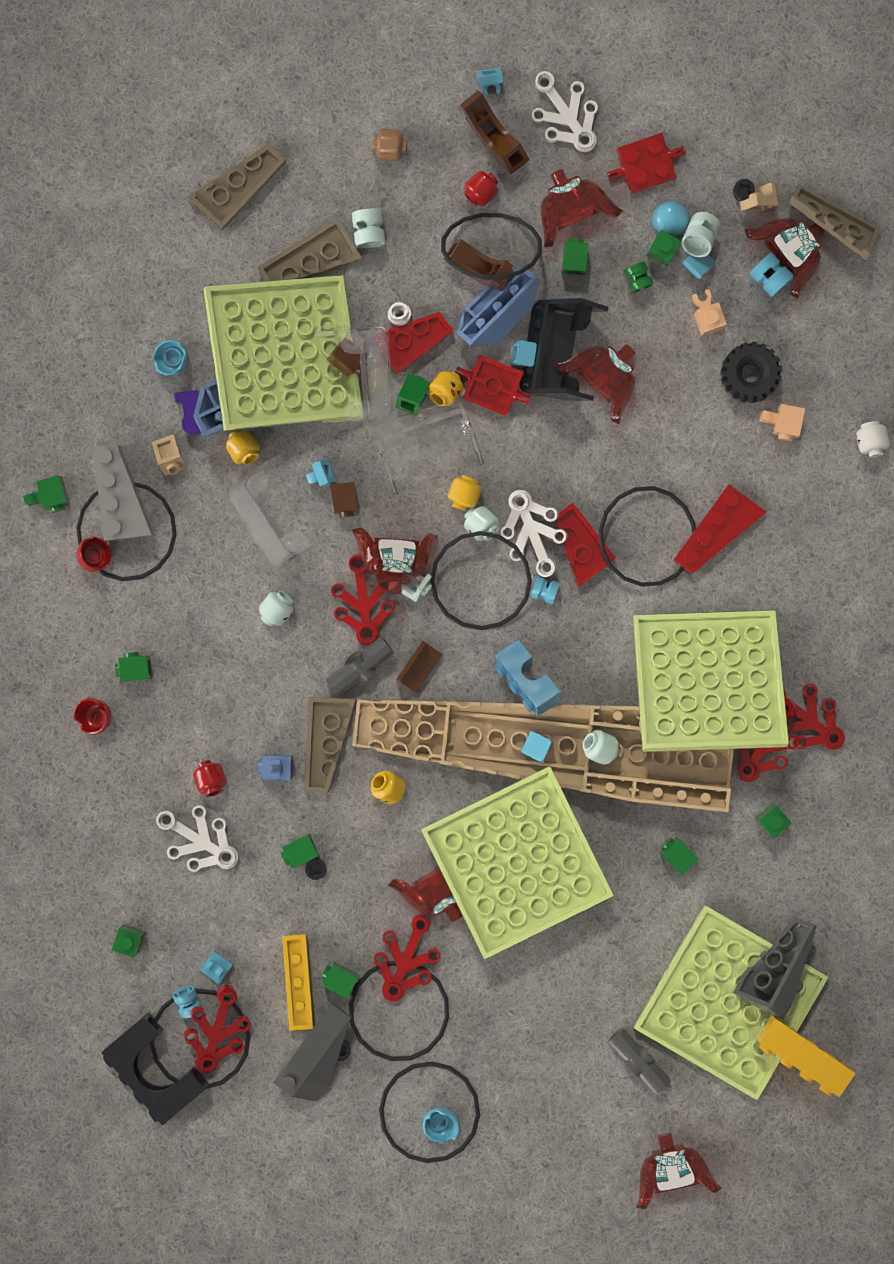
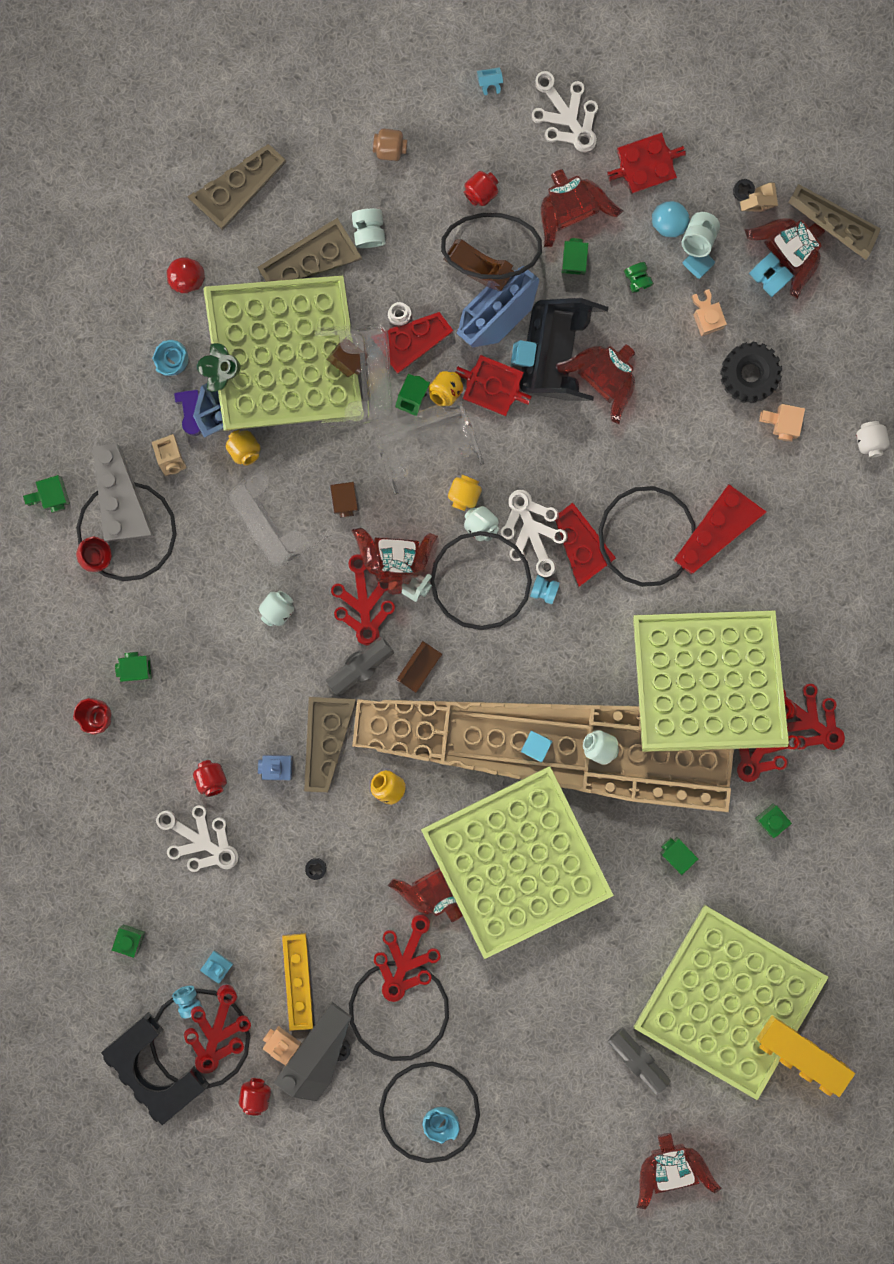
(185, 275): none -> red hair
(215, 369): none -> dark green plate
(254, 1096): none -> red head
(280, 1045): none -> light nougat brick
(299, 851): green brick -> none
(322, 473): medium azure tile -> none
(339, 979): green brick -> none
(492, 133): reddish brown arch -> none
(536, 694): dark azure arch -> none
(663, 248): green brick -> none
(776, 976): dark grey wedge -> none

